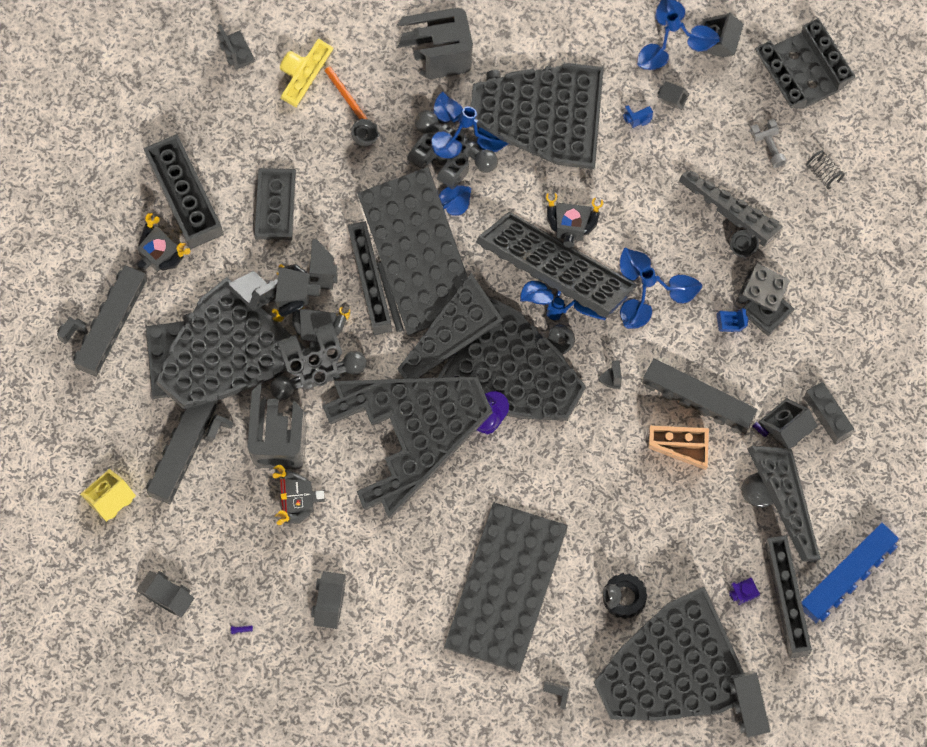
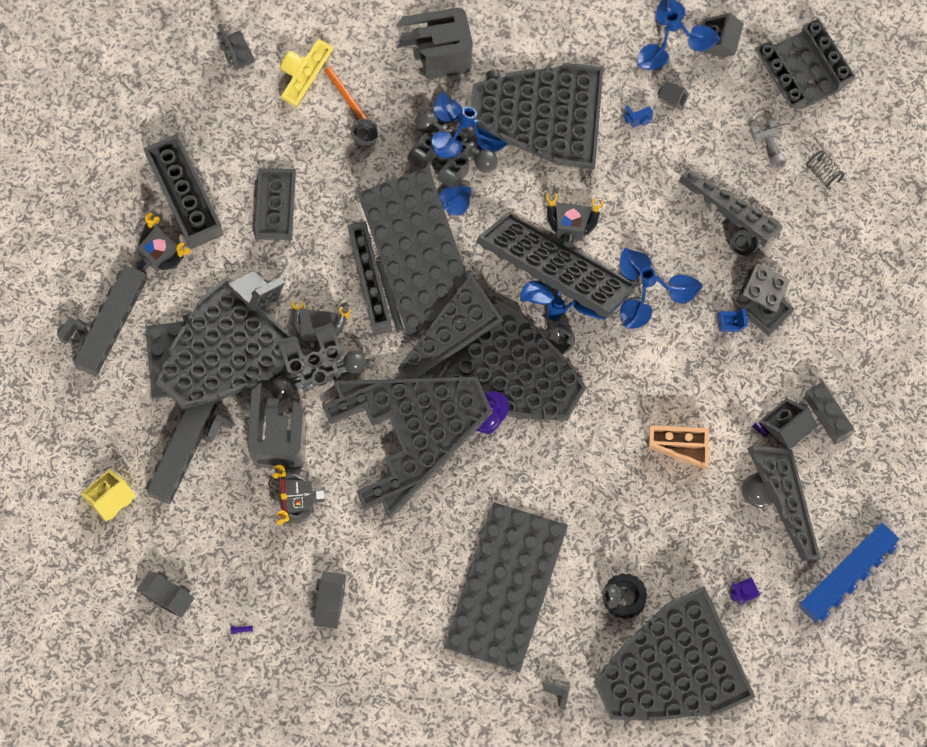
(293, 290): dark grey torso -> none
(322, 267): dark grey slope -> none
(612, 377): dark grey tile -> none
(700, 396): dark grey brick -> none
(749, 704): dark grey brick -> none
(788, 597): dark grey brick -> none

